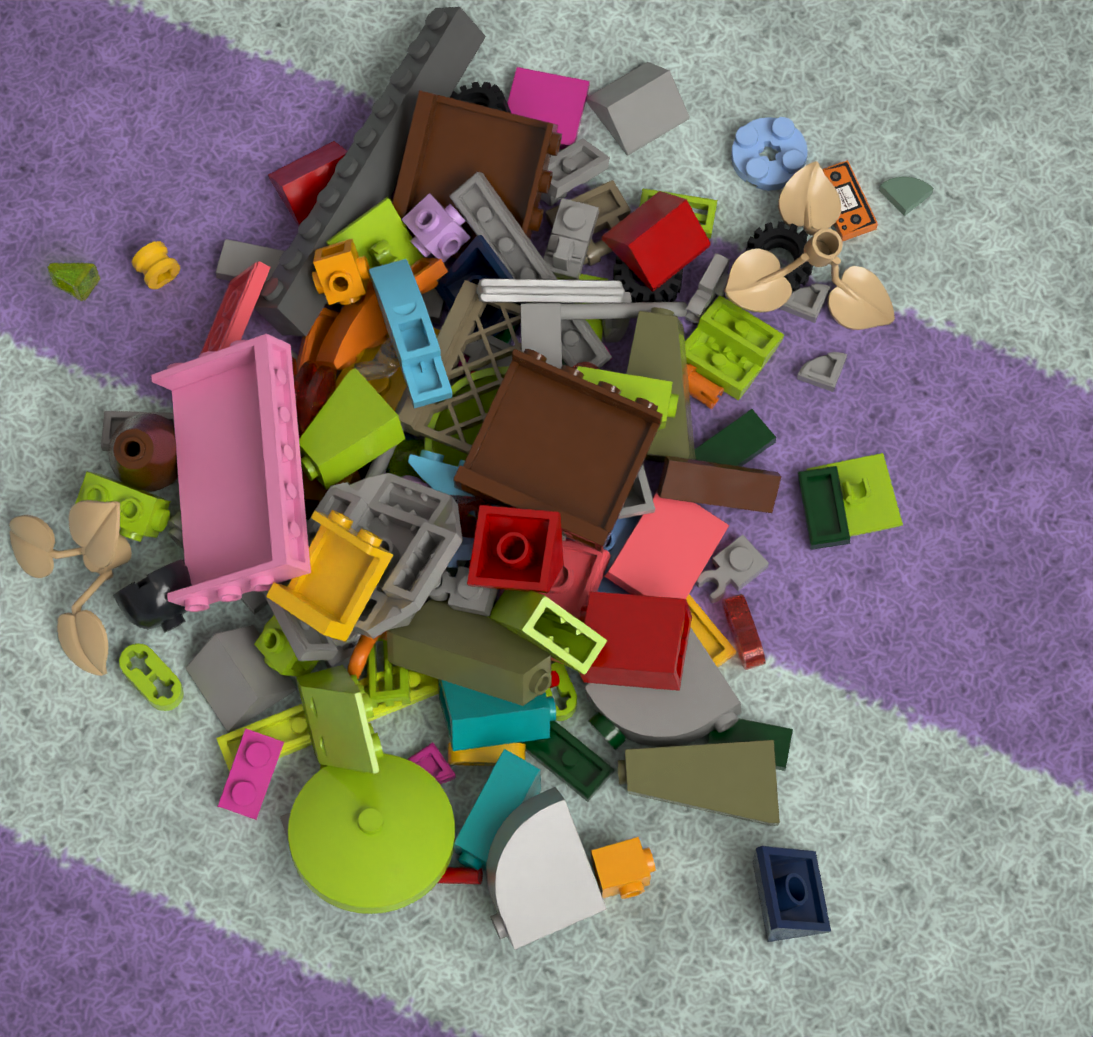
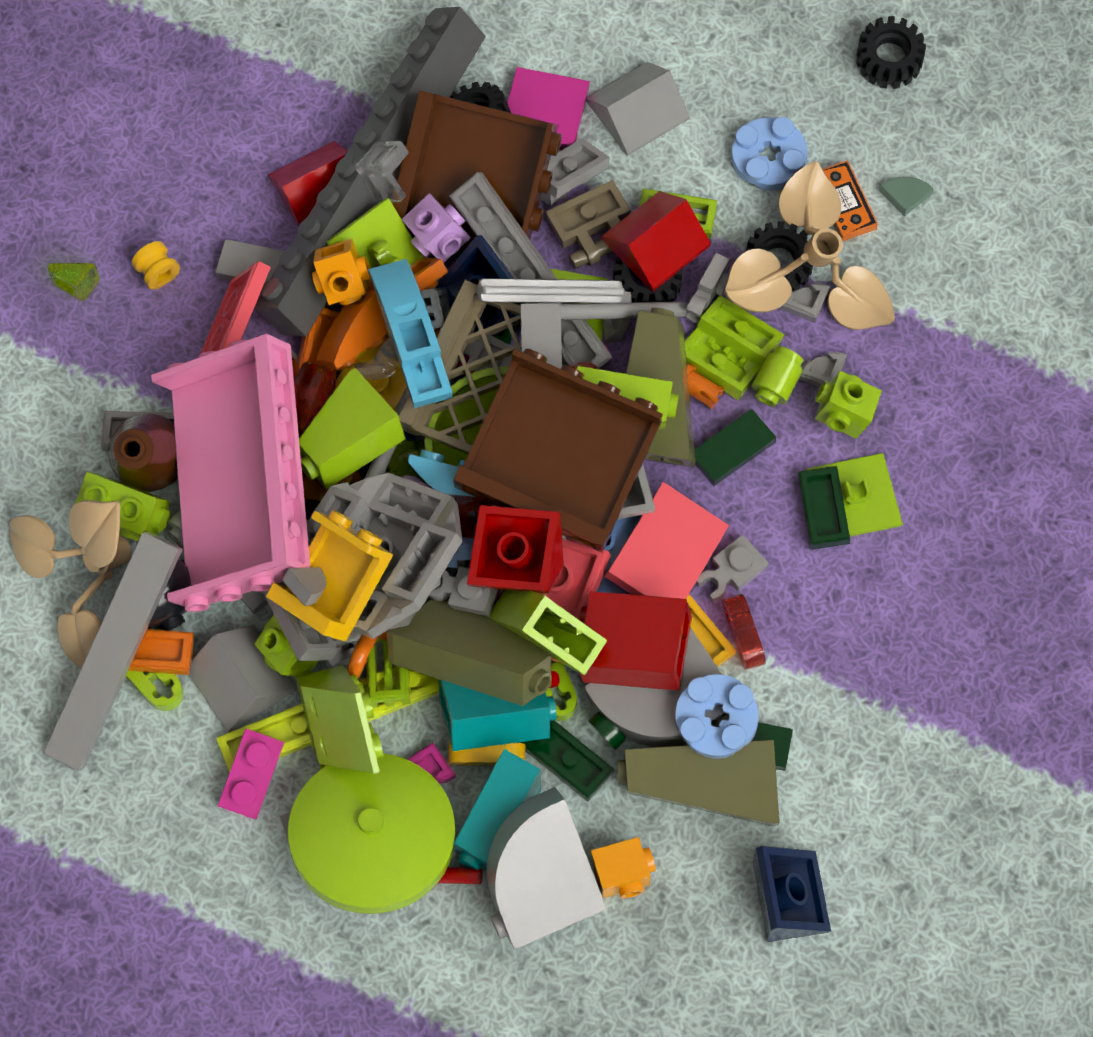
(113, 650): none -> light grey tile
(164, 652): none -> orange tile
(306, 583): none -> light grey tile
(381, 170): none -> clear panel
(439, 309): none -> dark grey tile
(570, 238): light grey hinge -> none
(703, 696): none -> light blue plate
(719, 484): reddish brown tile -> none
(777, 376): none -> lime brick
(847, 404): none -> lime brick
(896, 34): none -> black tyre

